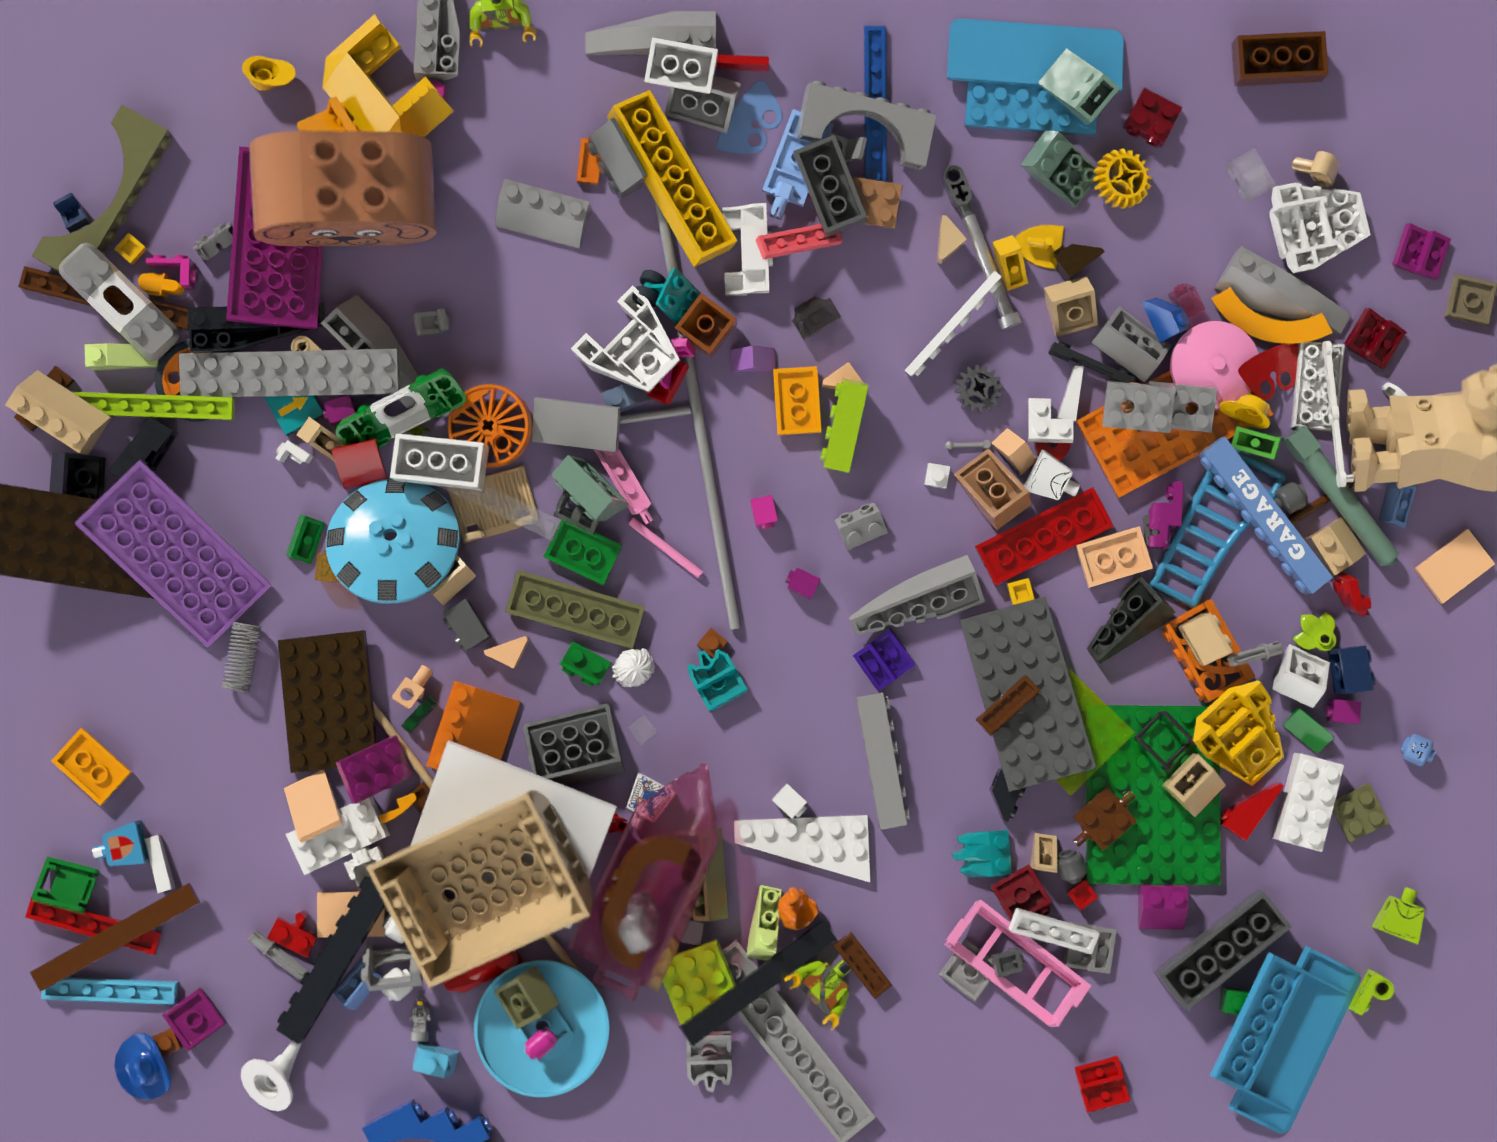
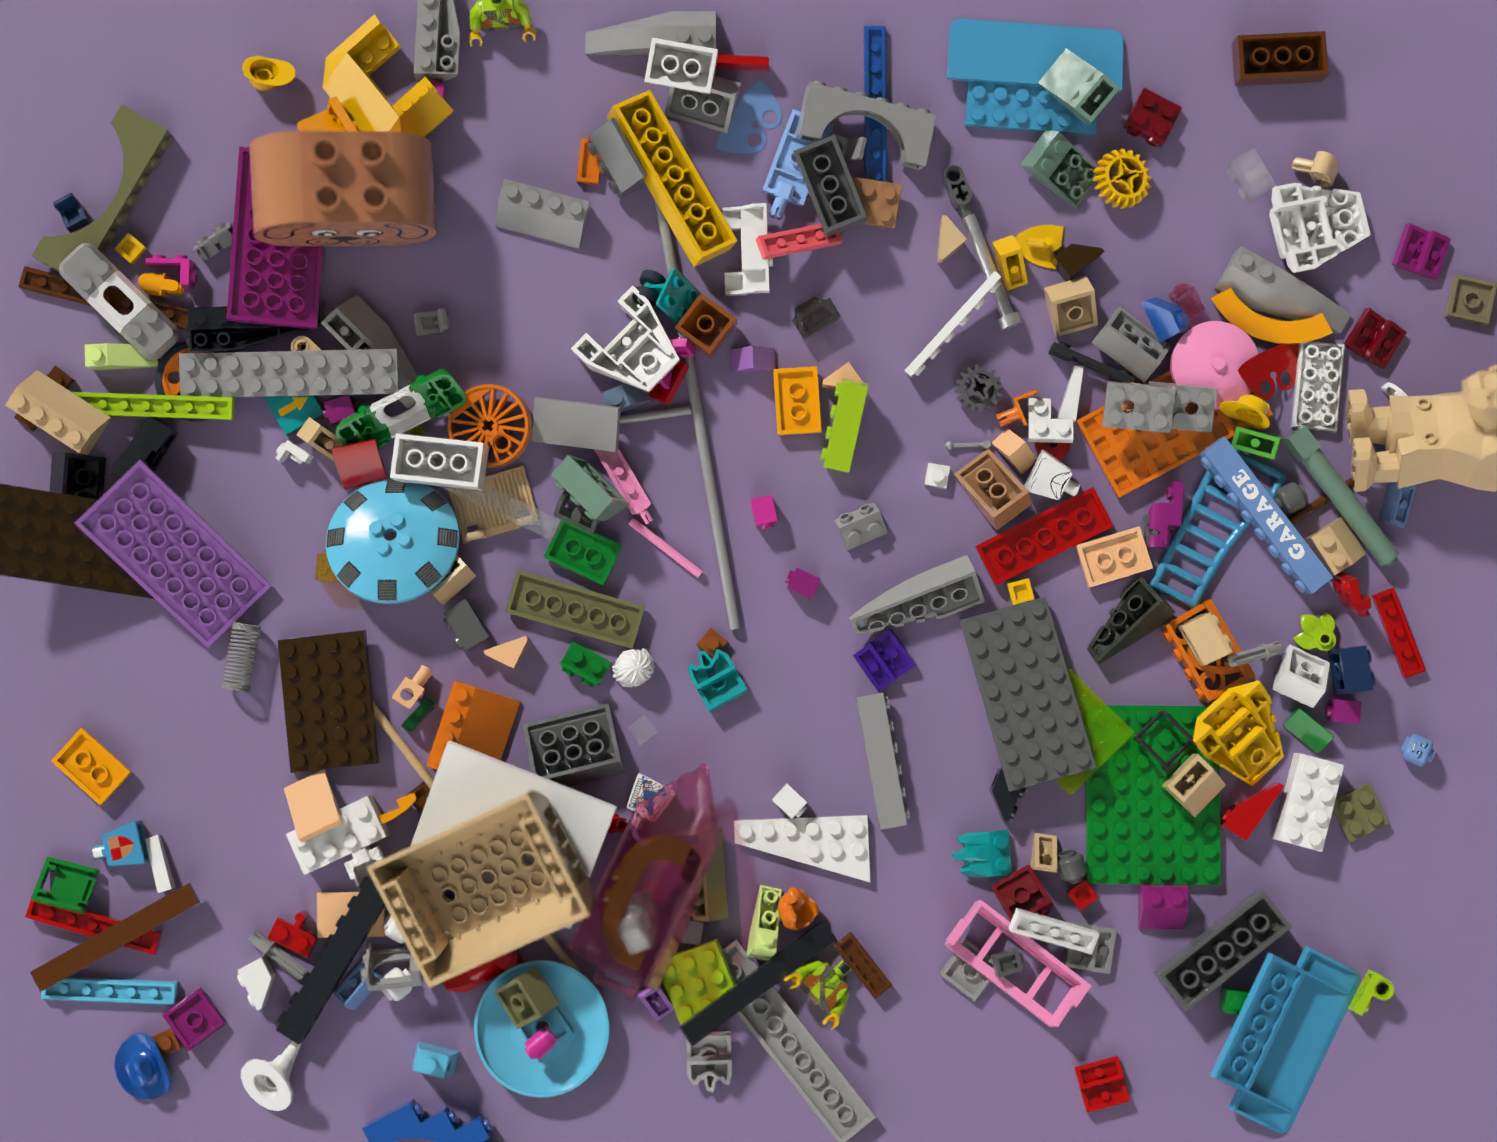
(258, 980): none -> white slope
(305, 539): green slope -> none
(374, 769): magenta plate -> none
(420, 1016): light grey piece -> none
(656, 1002): none -> medium lavender slope
(1008, 705): reddish brown plate -> none
(1015, 413): none -> orange bracket
(1104, 818): reddish brown plate -> none
(1333, 414): white piece -> none
(1398, 633): none -> red tile
(1401, 917): lime torso -> none
(1454, 566): light nougat tile -> none

